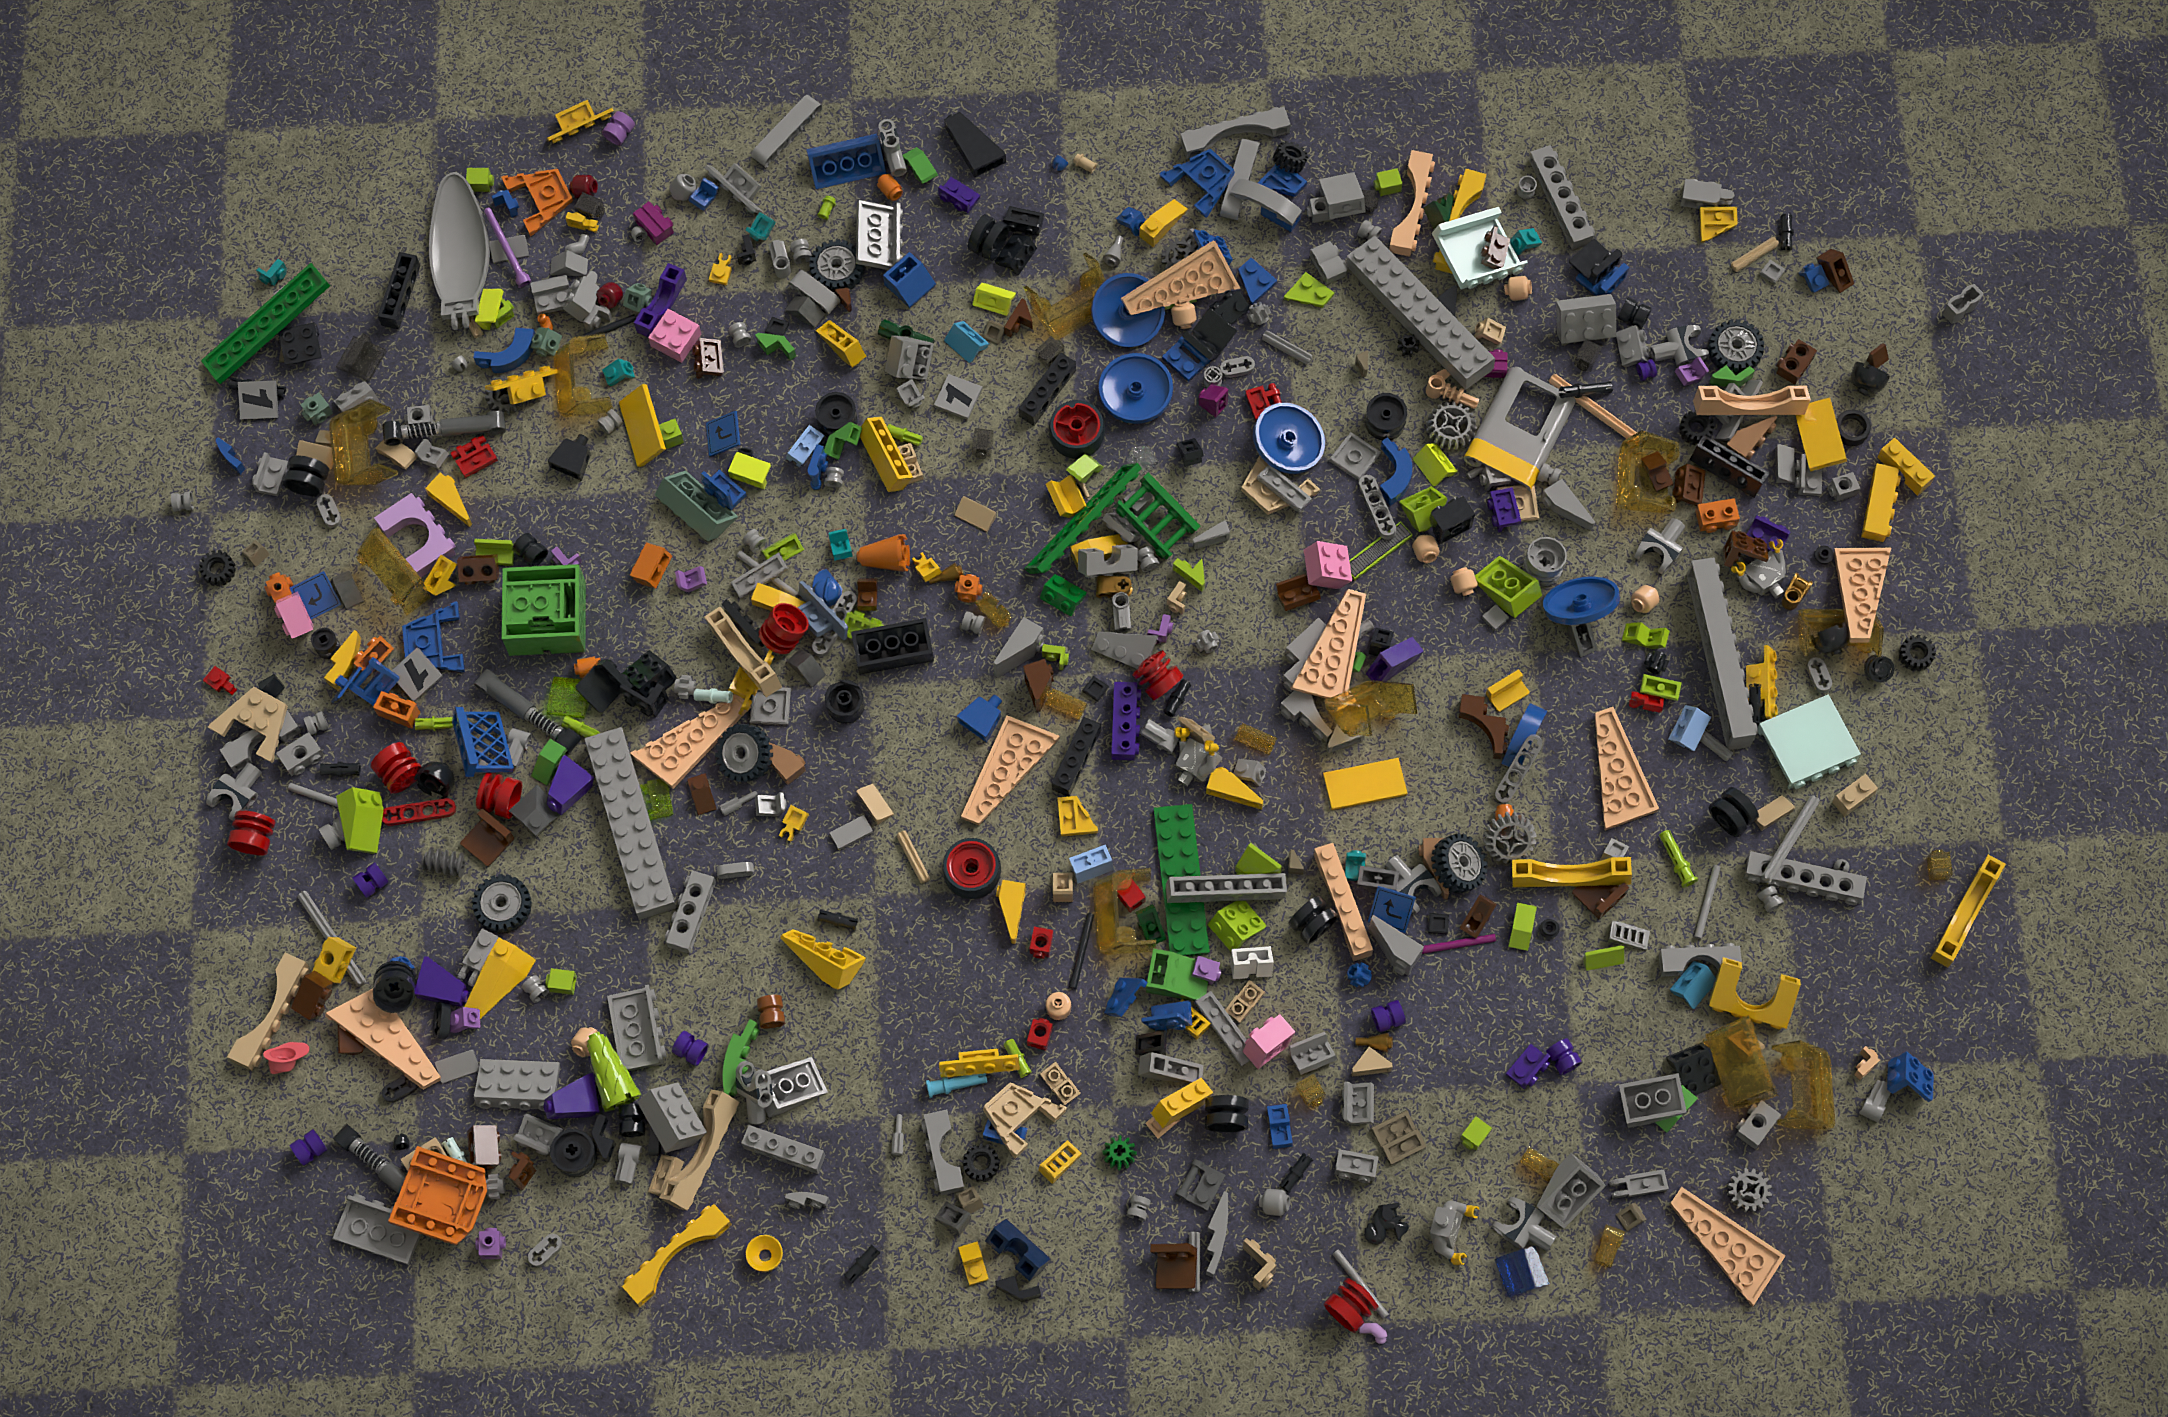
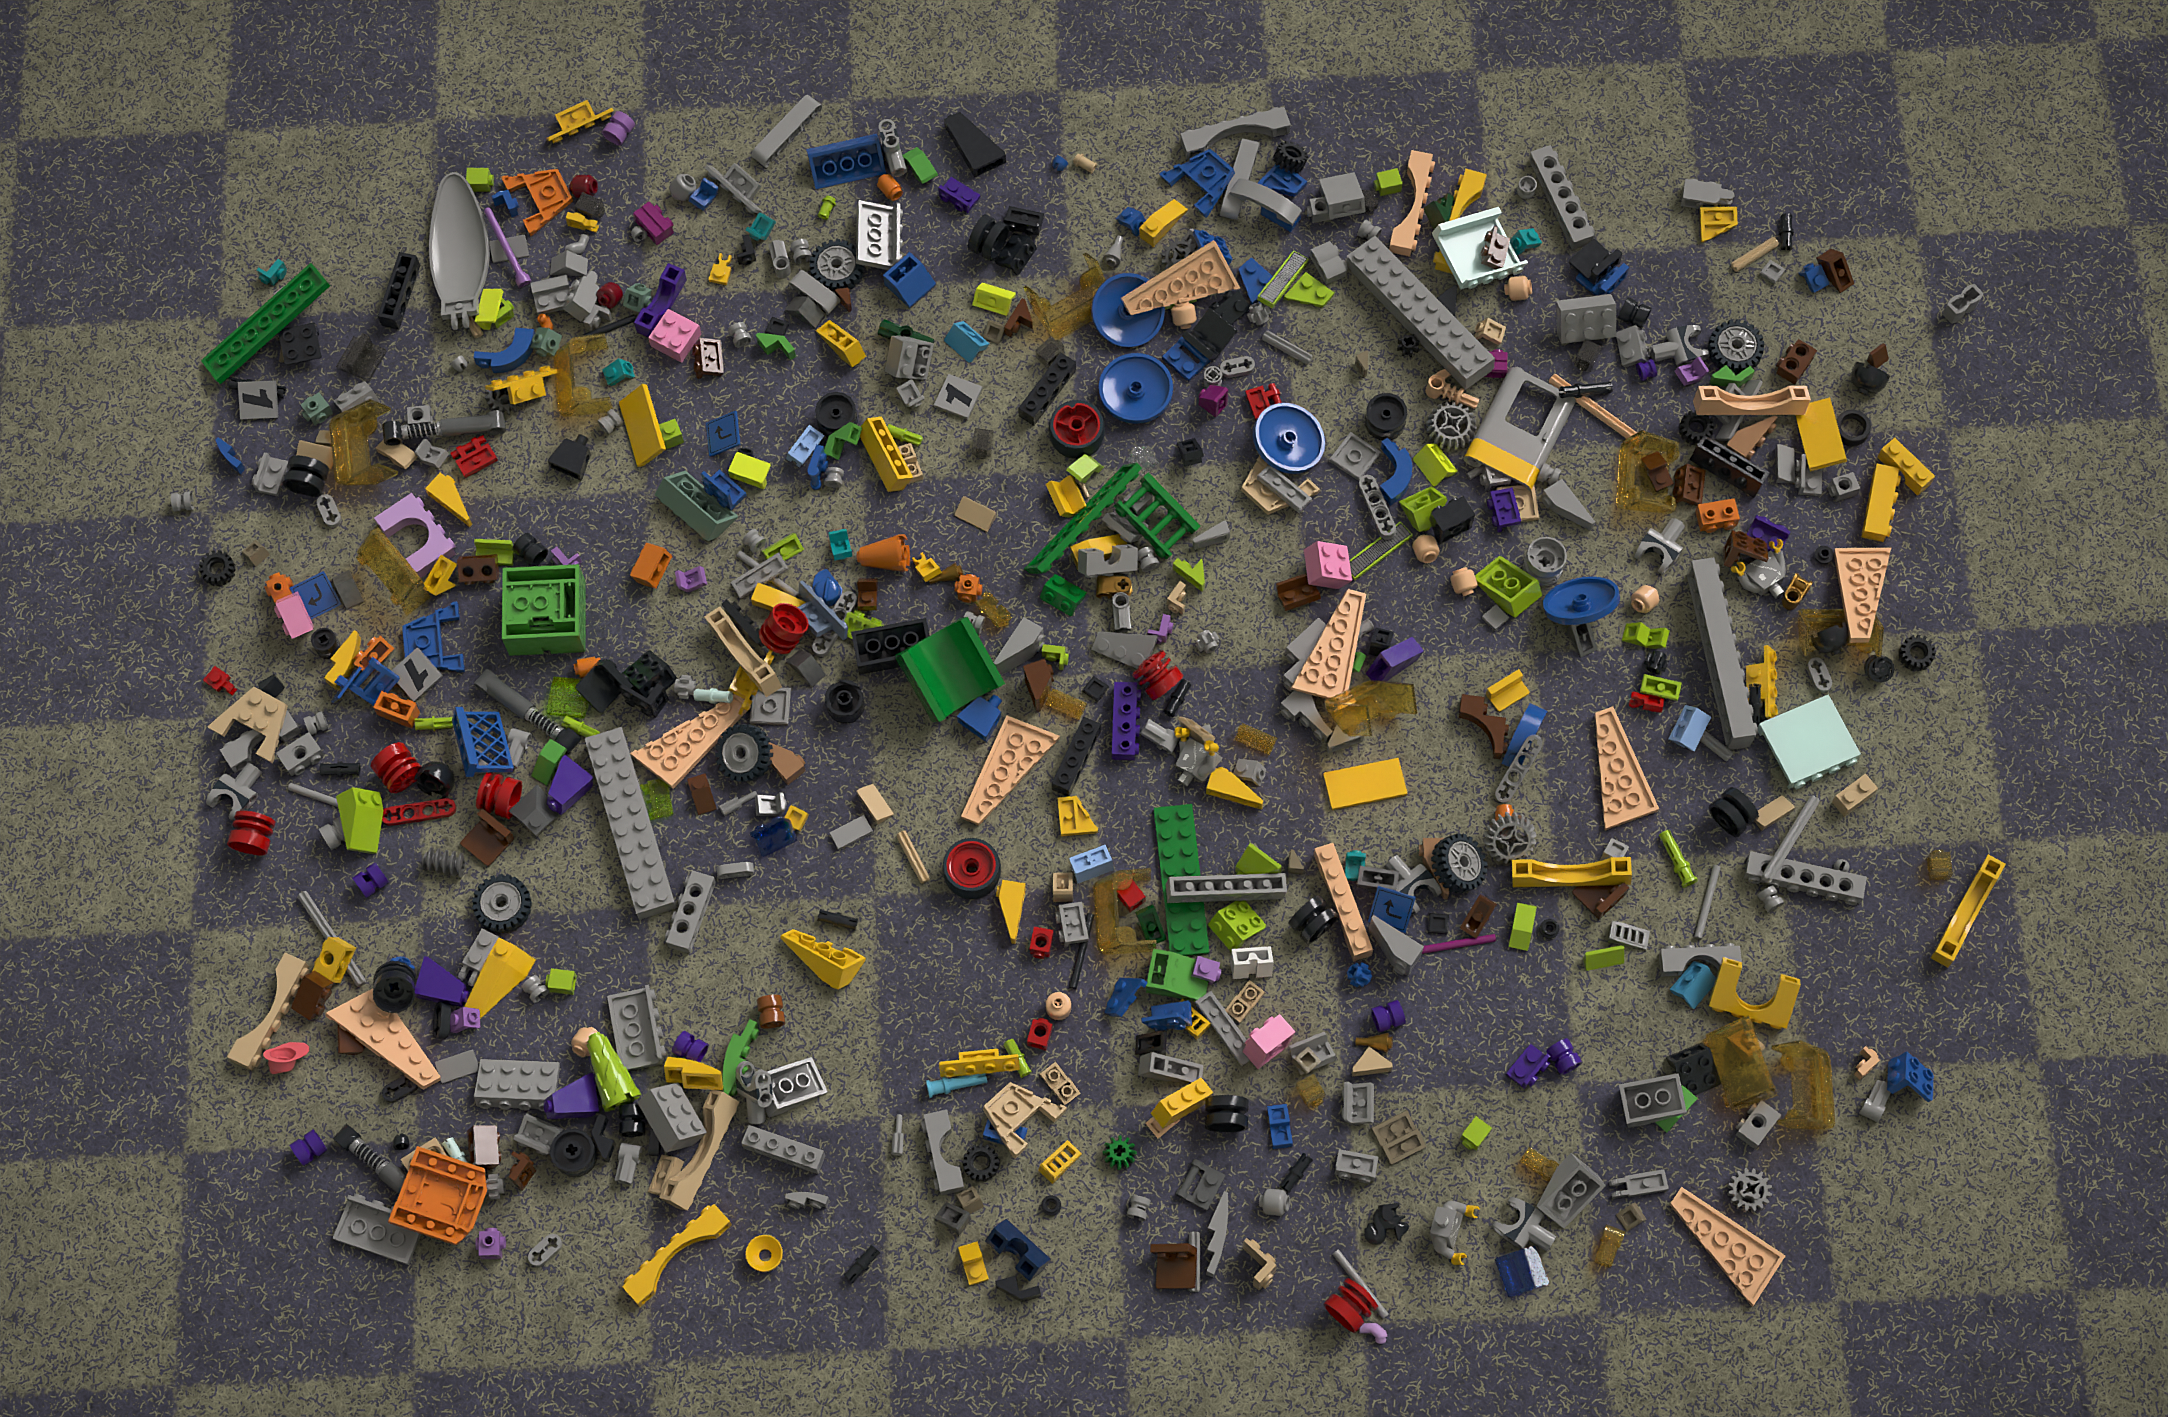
(692, 1074): none -> yellow slope
(774, 835): none -> clear blue bracket
(949, 669): none -> green piece
(1051, 1198): none -> black plate
(1072, 923): none -> light grey bracket
(1282, 279): none -> tile
(1306, 1060): none -> dark tan slope

